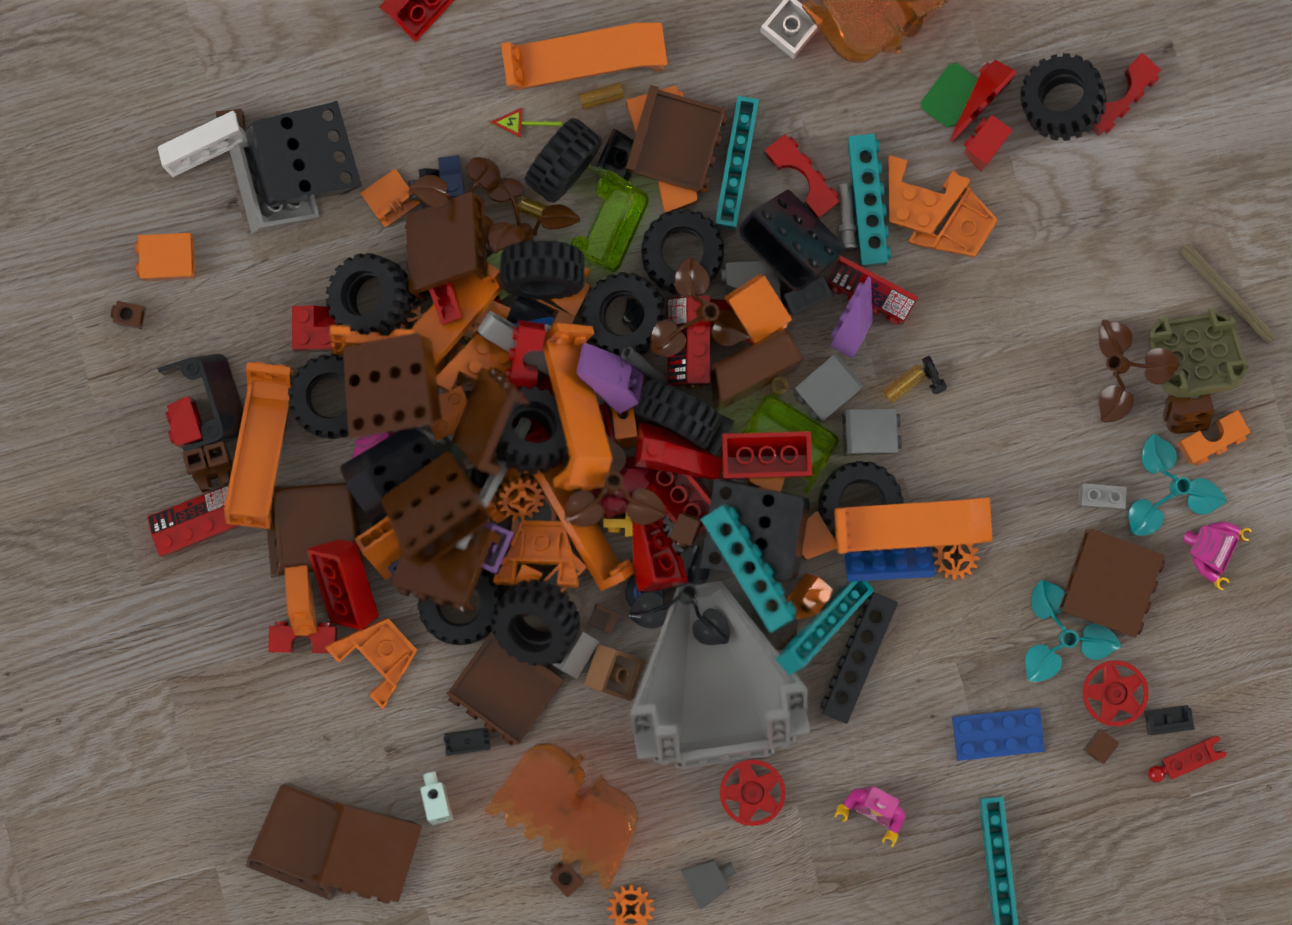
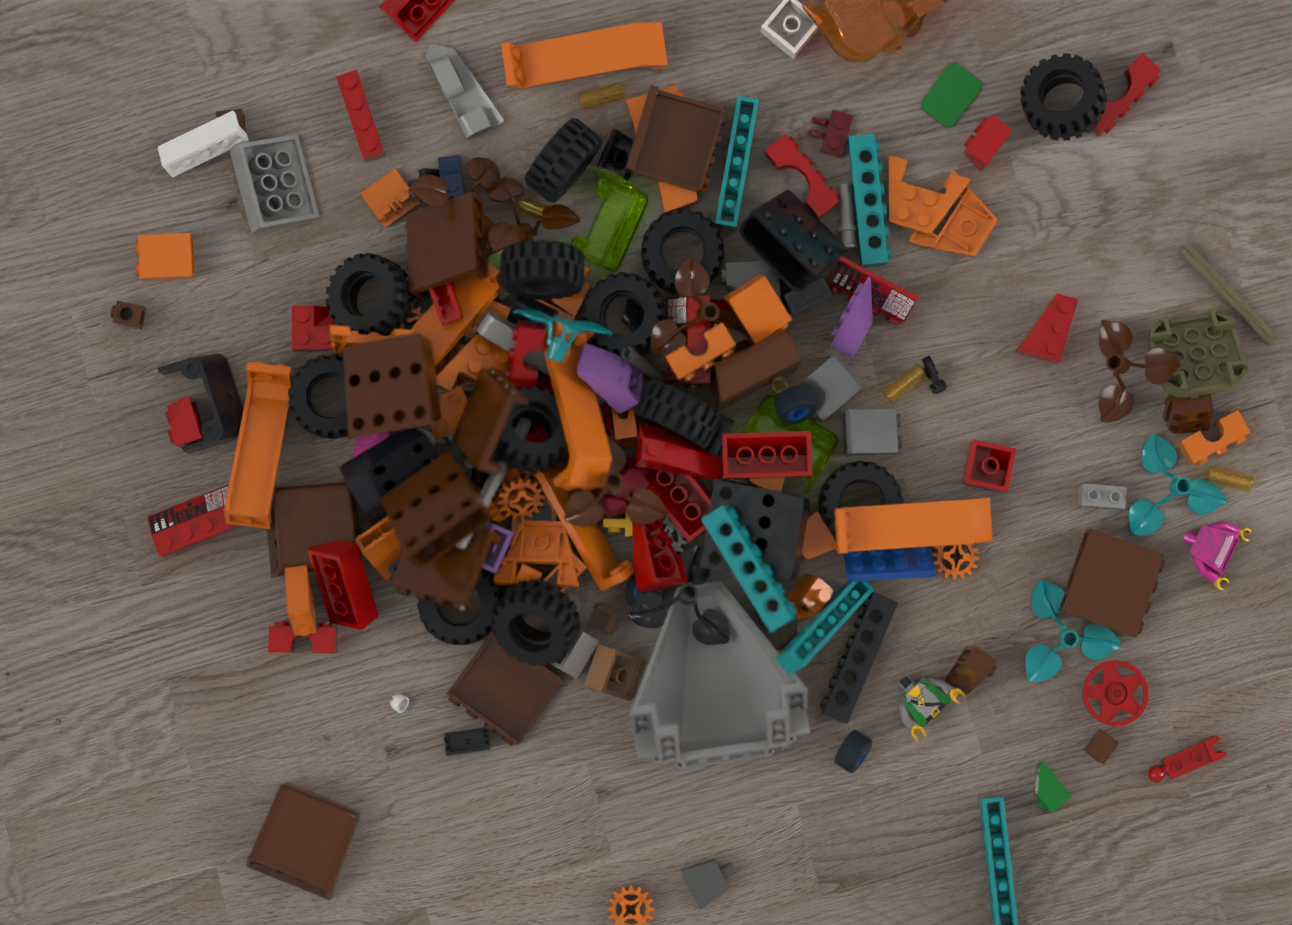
(209, 465): reddish brown hips -> none
(297, 157): black piece -> none
(360, 116): none -> red arch
(368, 853): reddish brown panel -> none
(384, 648): orange wing -> none
(399, 702): none -> white hinge
(437, 809): light aqua torso -> none
(468, 100): none -> light grey panel
(513, 122): piece -> none
(545, 800): clear orange animal -> none
(559, 344): none -> teal plant
(568, 888): reddish brown brick -> none
(686, 529): reddish brown brick -> none
(719, 345): none -> orange arch
(752, 792): red wheel -> none
(794, 405): none -> black wheel
(836, 132): none -> dark red hinge
(853, 751): none -> black wheel
(876, 806): dark pink torso -> none
(924, 701): none -> torso
(971, 669): none -> reddish brown wedge
(989, 85): red wedge -> none
(989, 466): none -> red slope
(998, 734): blue plate -> none
(1049, 790): none -> green slope
(1050, 332): none -> red wedge
(1169, 720): black hinge -> none
(1229, 479): none -> clear yellow piece

